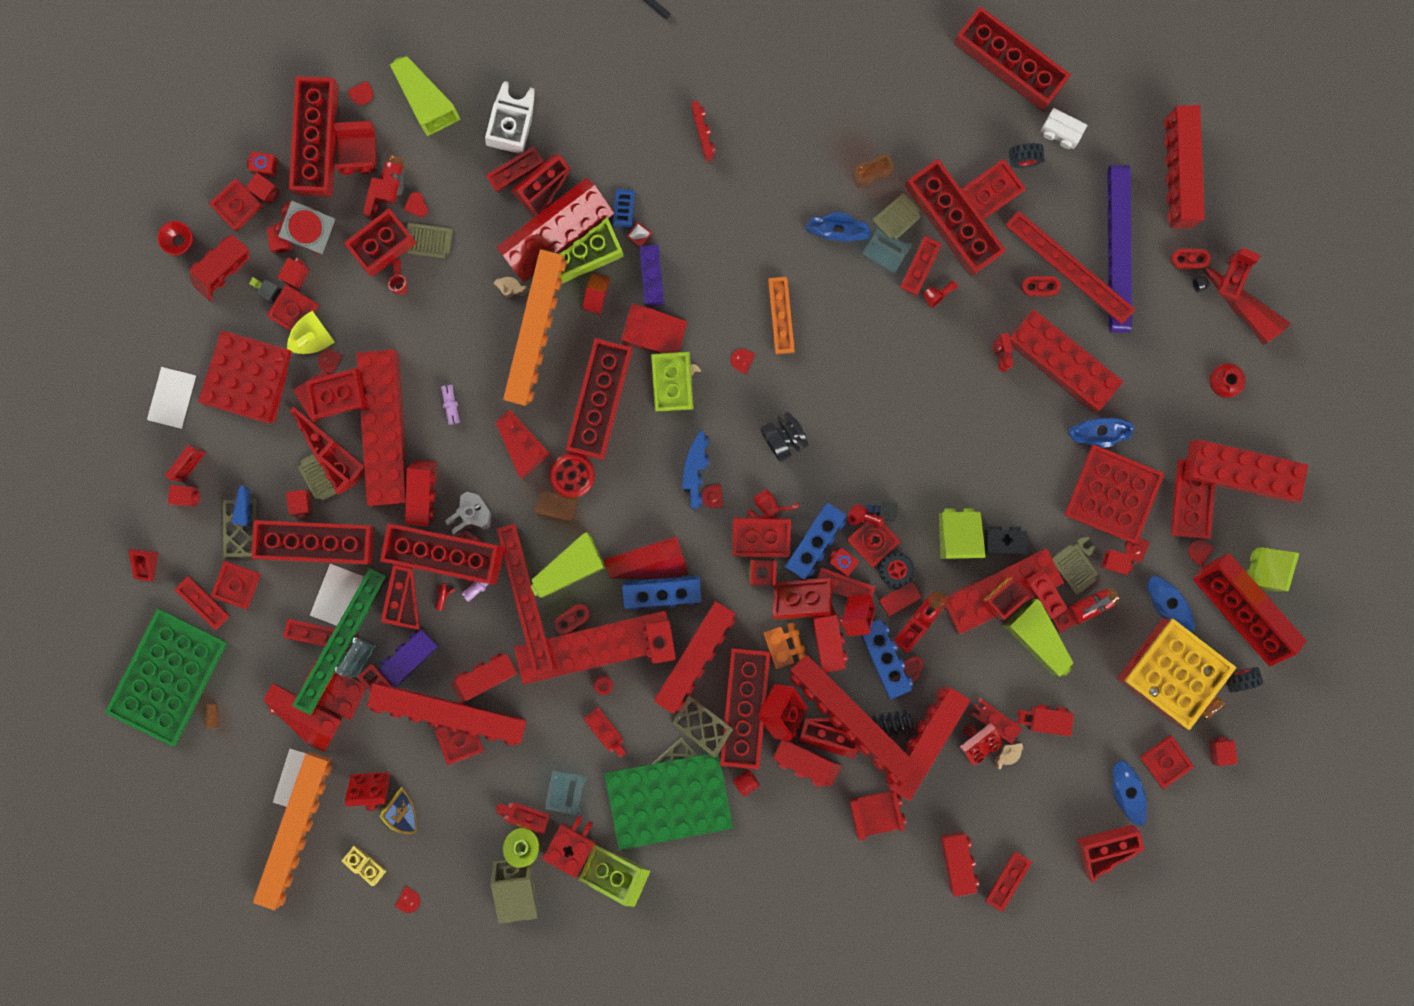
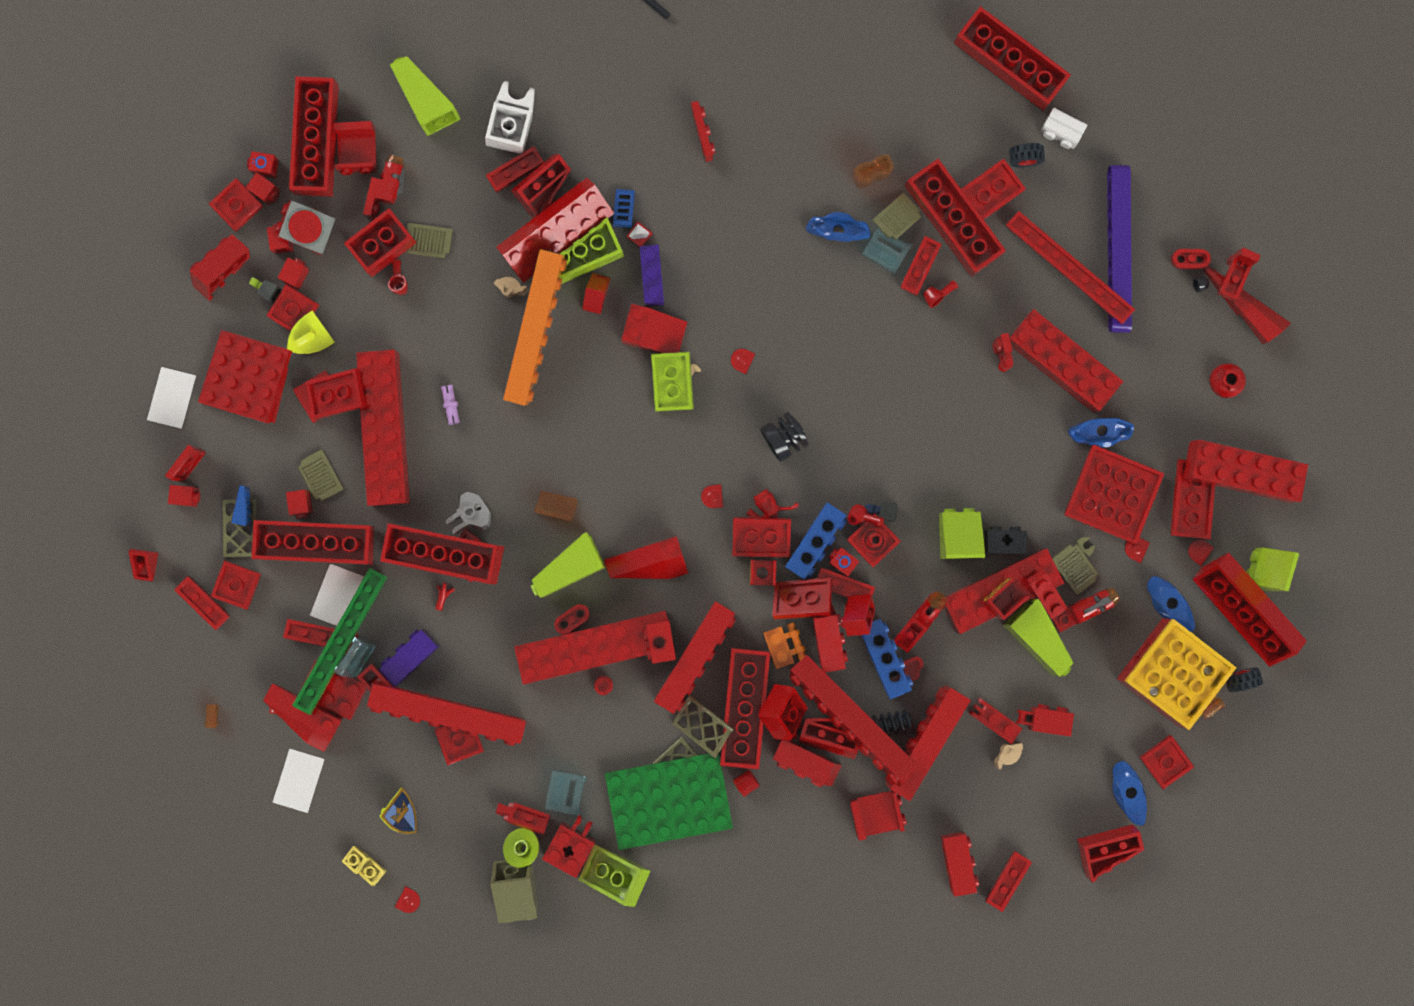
(166, 677): green plate -> none
(169, 232): red piece -> none
(292, 831): orange brick -> none
(329, 360): red piece -> none
(338, 464): red wedge -> none
(361, 94): red piece -> none
(367, 790): red plate -> none
(401, 599): red wedge -> none
(416, 205): red tile -> none
(420, 492): red wedge -> none
(473, 590): lavender pin -> none
(483, 677): red wedge -> none
(521, 444): red wedge -> none
(525, 600): red plate -> none
(559, 485): red plate -> none
(599, 399): red brick -> none
(605, 731): red hinge -> none
(670, 585): blue brick -> none
(695, 462): blue slope -> none
(781, 315): orange plate -> none
(900, 598): red tile -> none
(902, 566): black wheel -> none
(980, 743): red plate -> none
(1040, 286): red plate -> none
(1117, 562): red brick -> none
(1184, 166): red brick -> none
(1223, 751): red brick -> none

